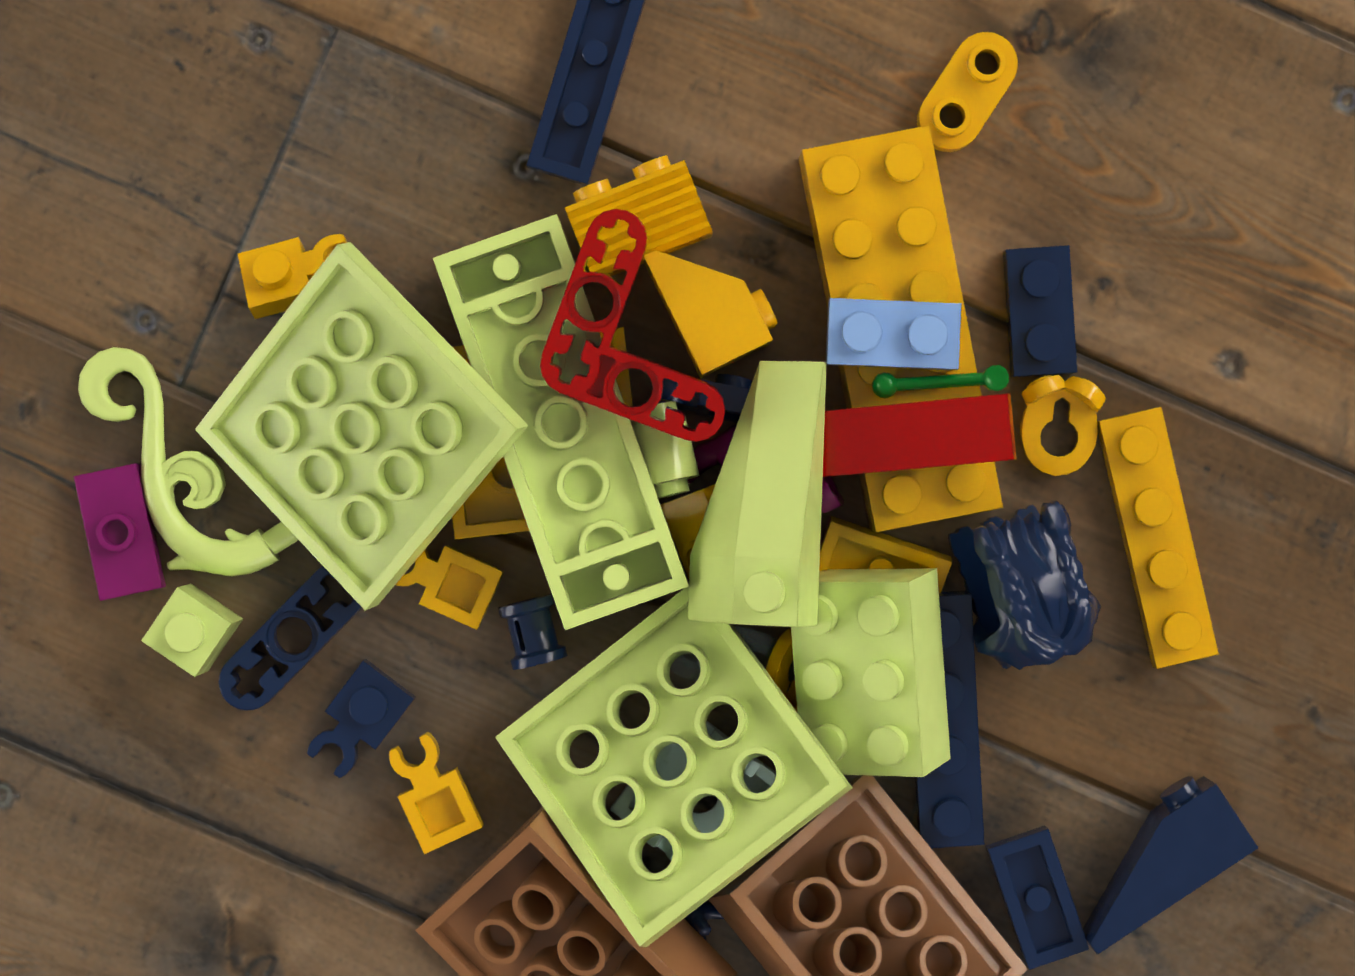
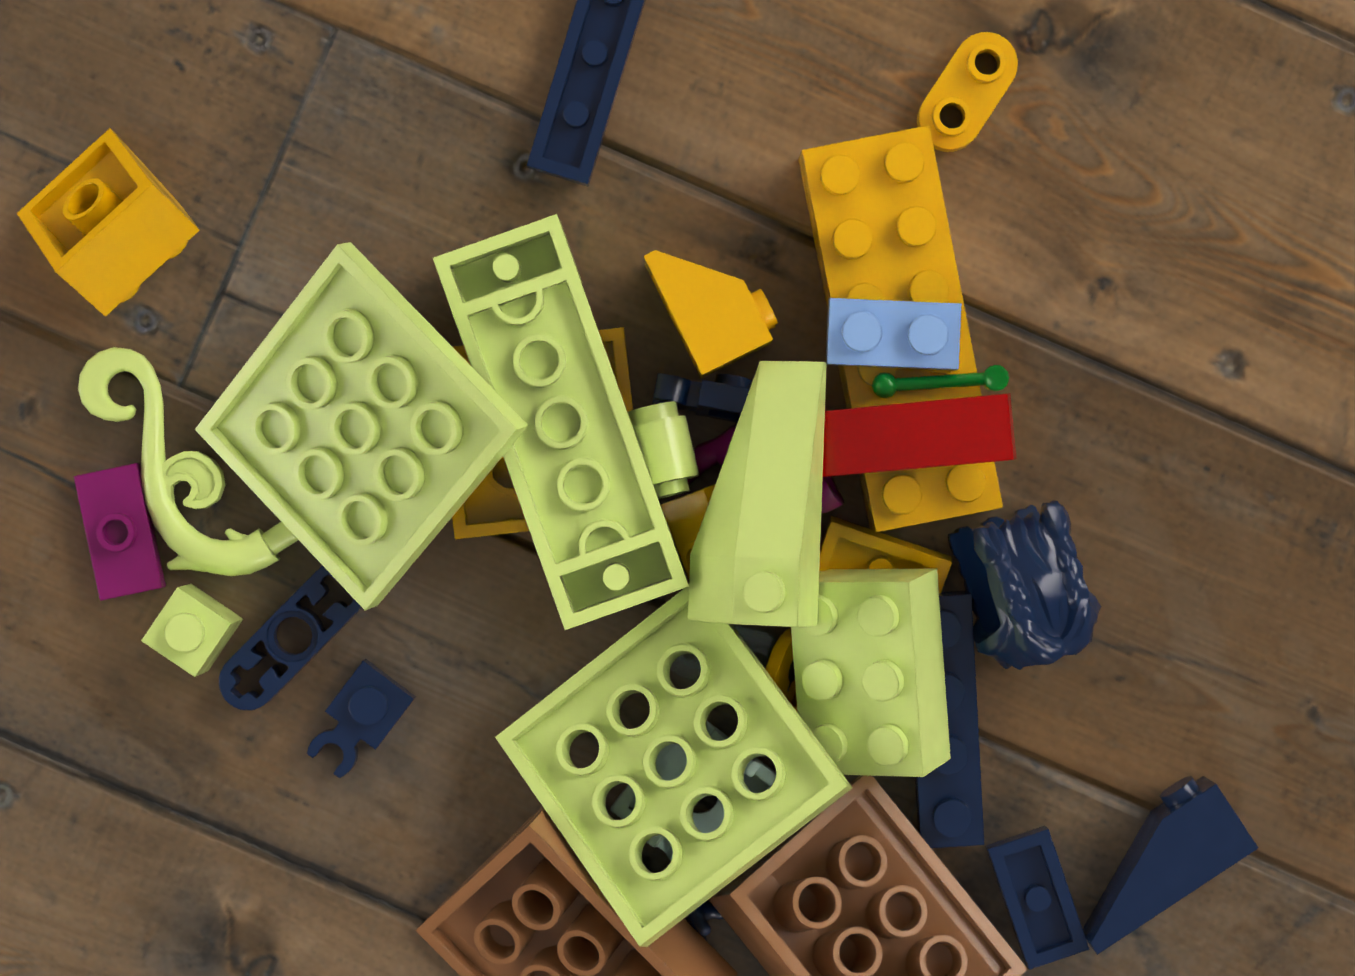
(107, 223): none -> yellow slope
(280, 271): yellow plate -> none
(438, 803): yellow plate -> none
(455, 585): yellow plate -> none
(532, 632): dark blue bush -> none
(608, 361): red beam -> none
(659, 196): yellow brick -> none
(1040, 311): dark blue plate -> none
(1084, 402): yellow piece -> none
(1157, 538): yellow plate -> none

